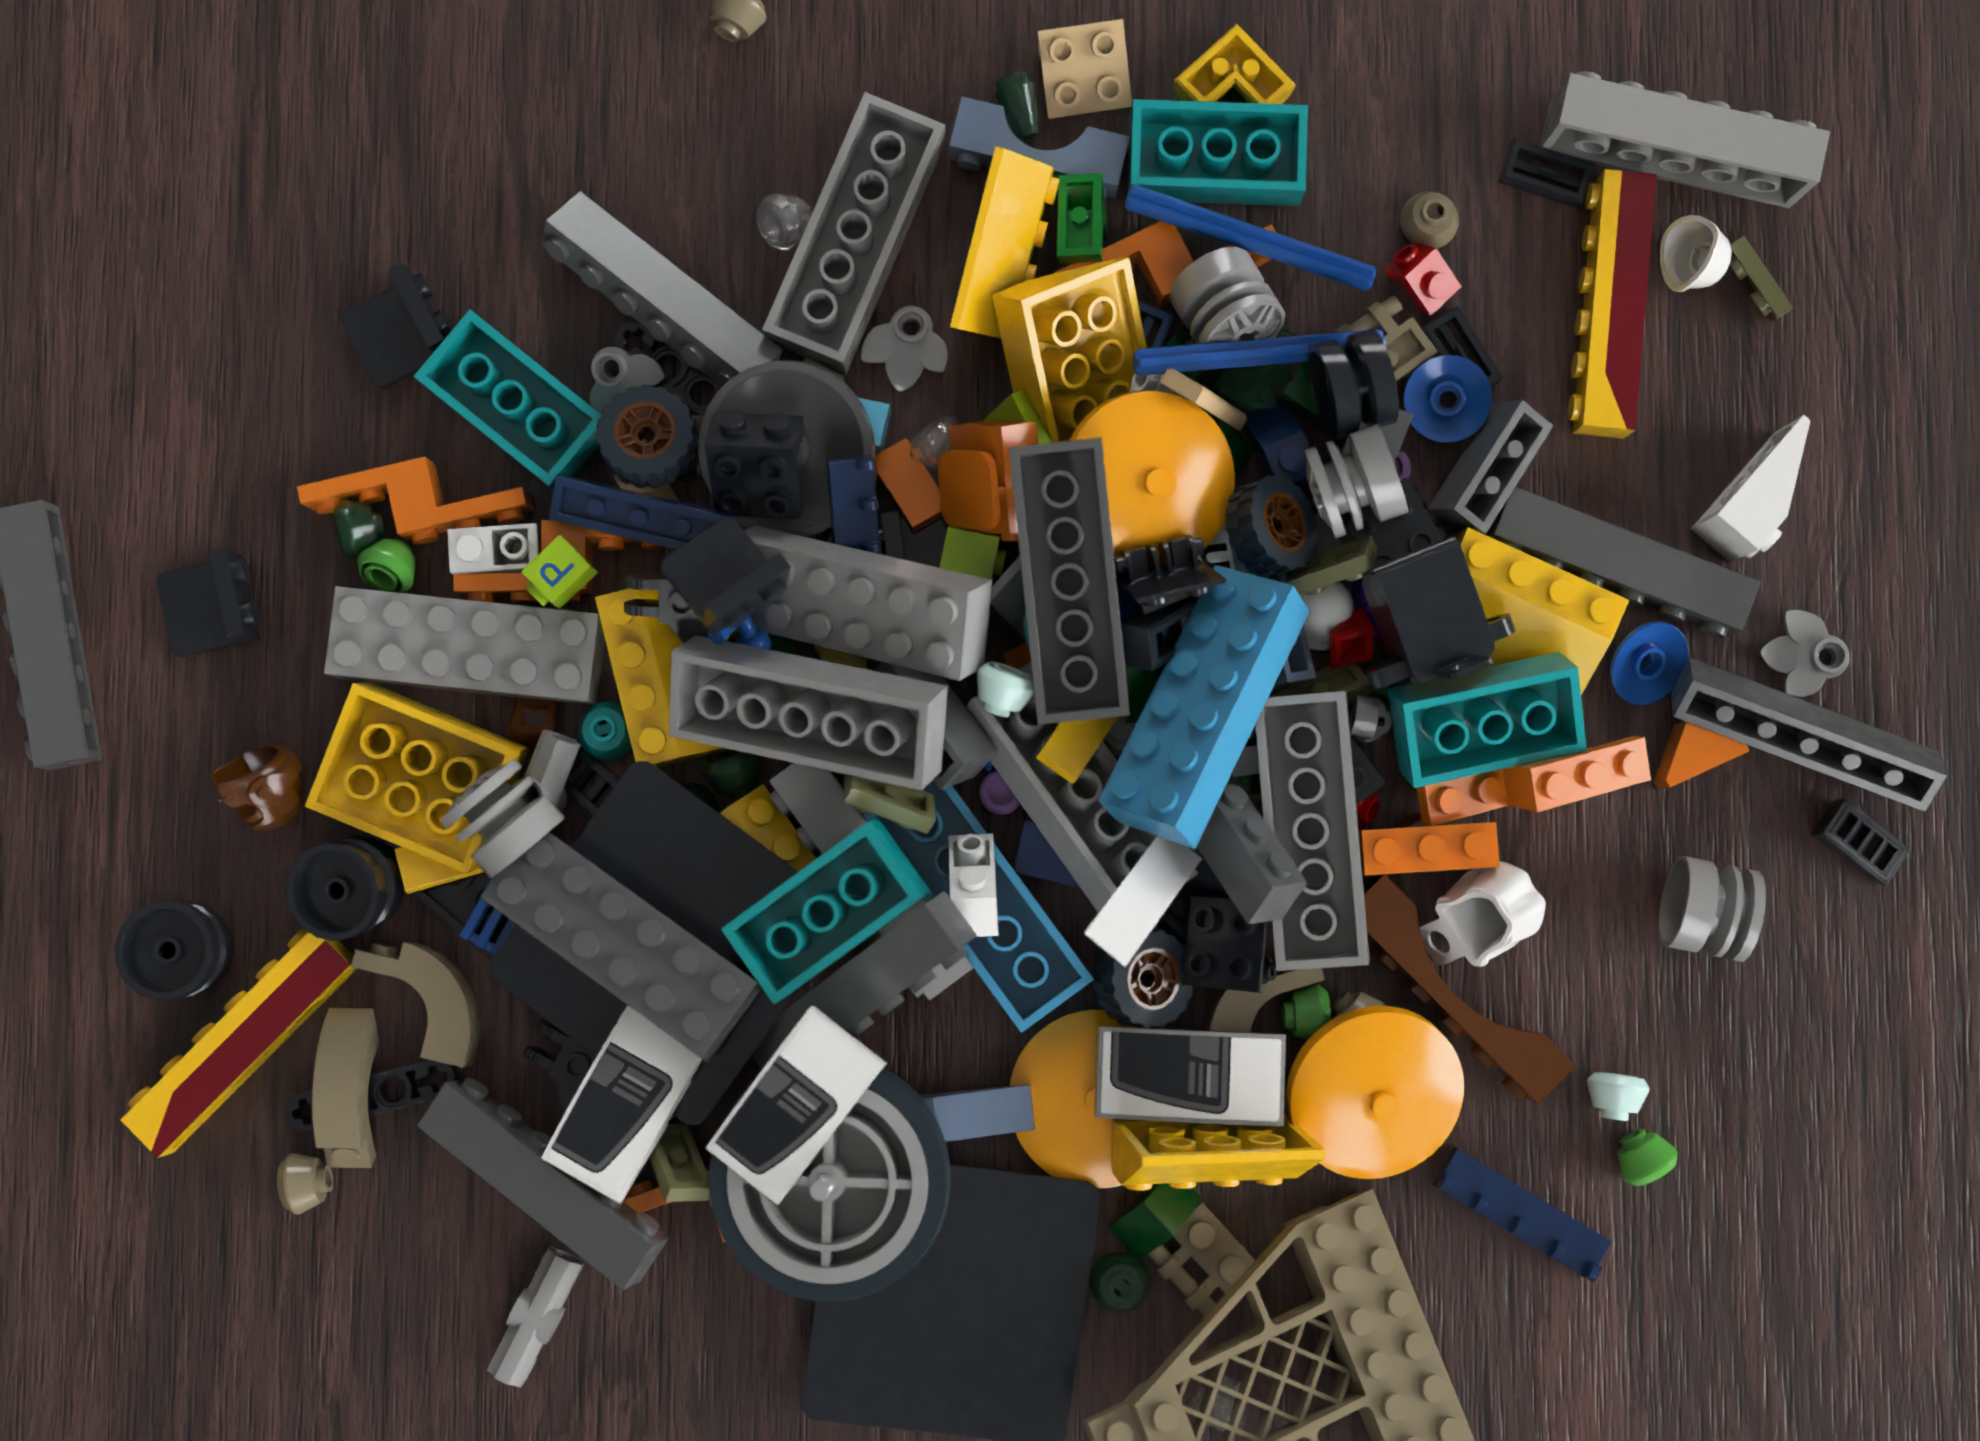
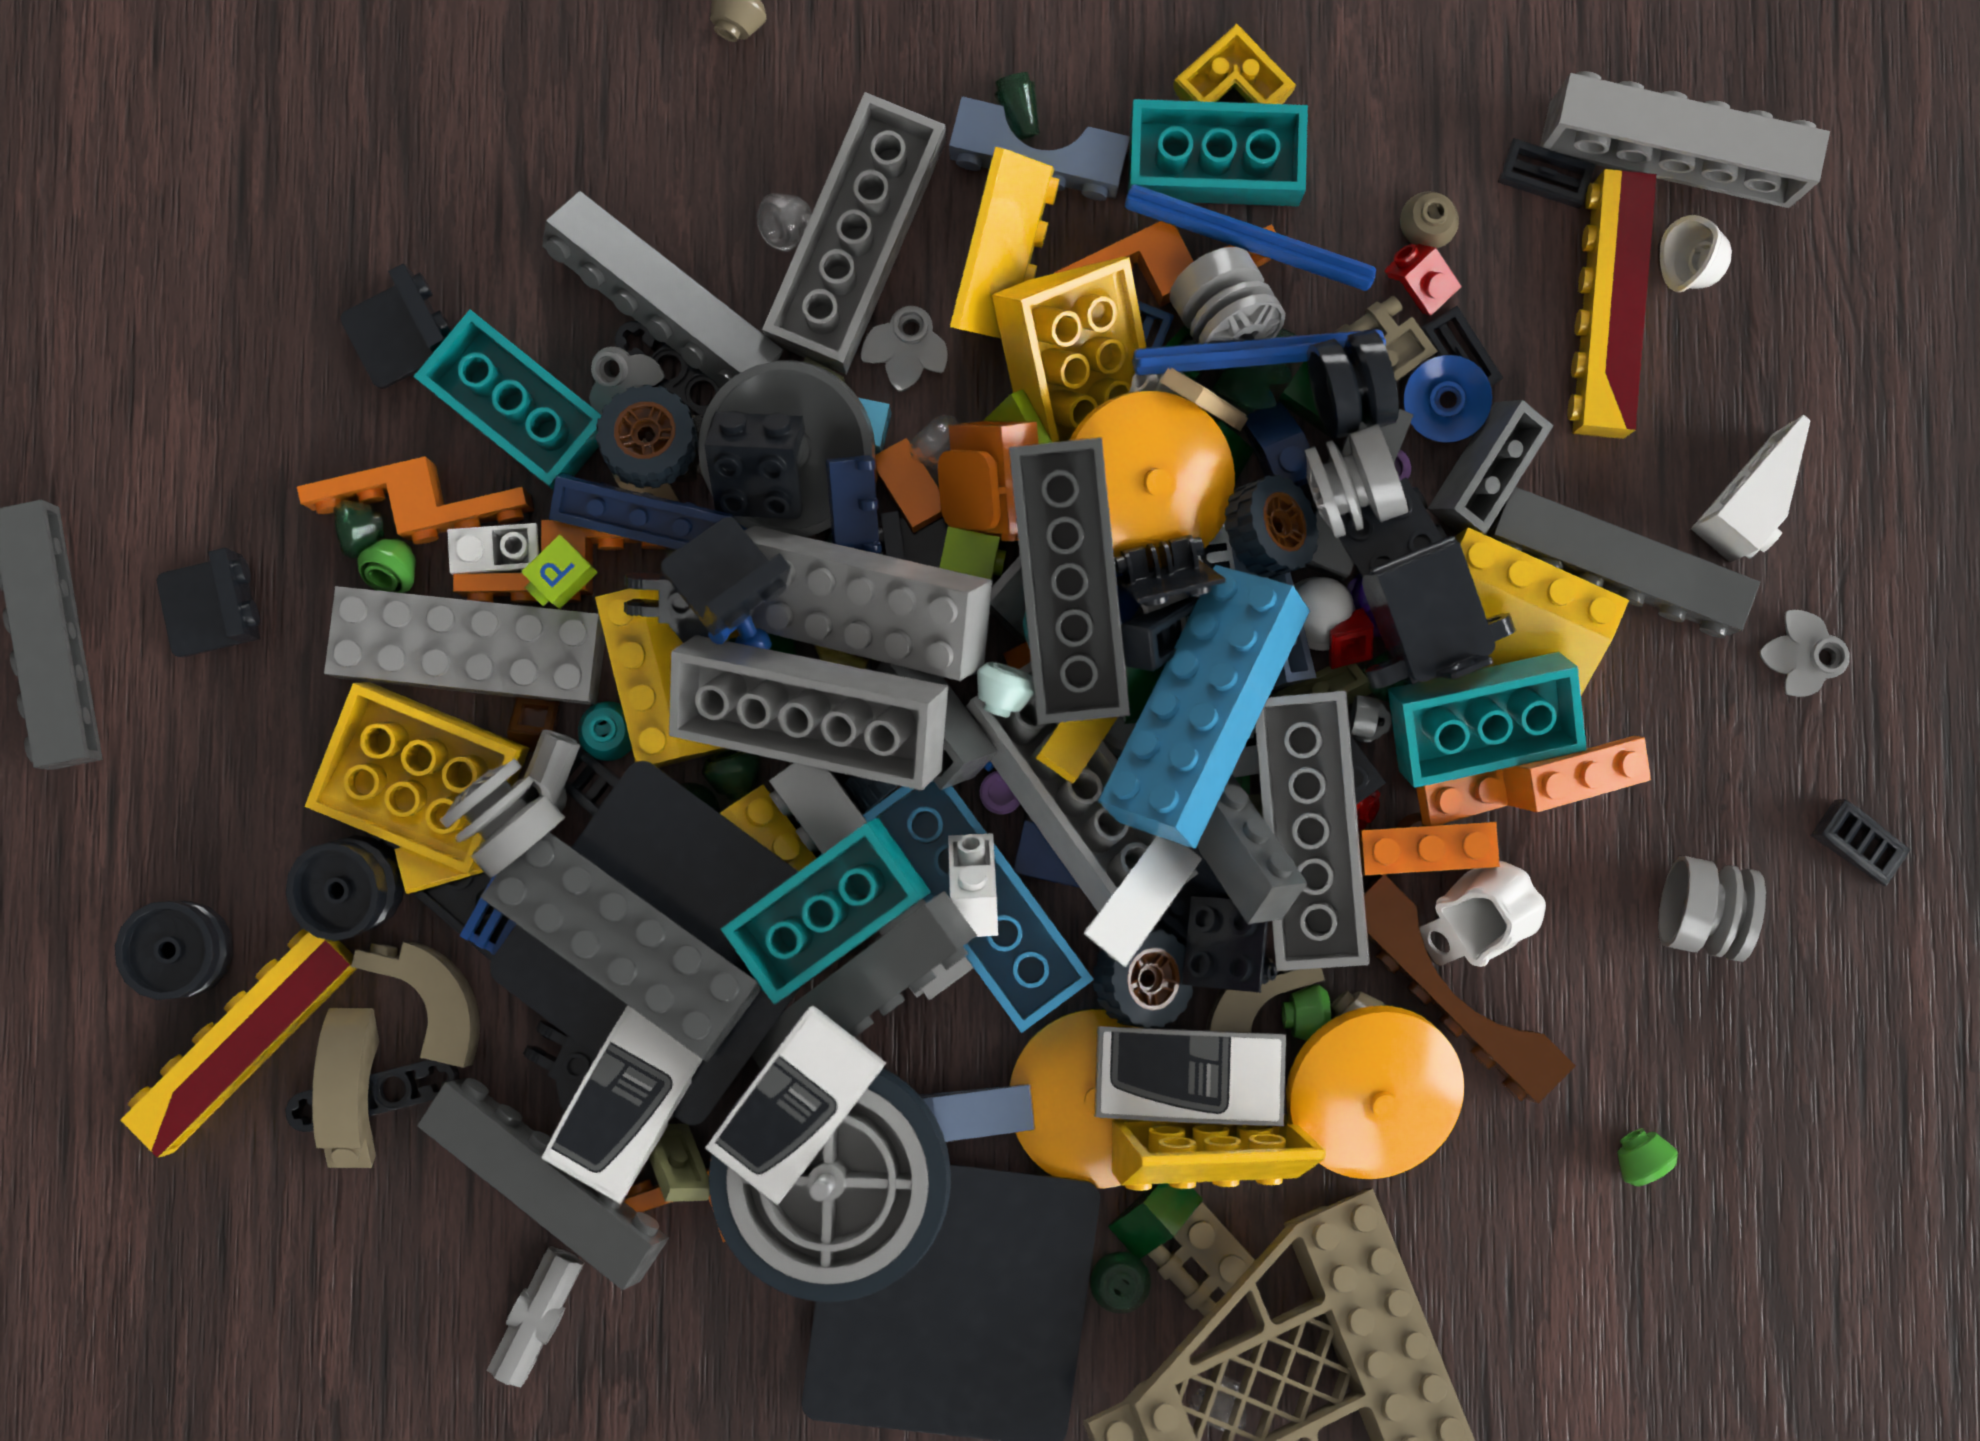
(262, 785): reddish brown helmet -> none
(303, 1182): dark tan cone -> none
(902, 805): olive plate -> none
(1081, 218): green slope -> none
(1084, 68): tan hinge -> none
(1335, 564): olive plate -> none
(1523, 1214): dark blue hinge -> none
(1617, 1094): light aqua cone -> none
(1648, 663): blue dish -> none
(1692, 752): orange slope -> none
(1768, 295): olive plate -> none
(1807, 734): dark grey brick -> none

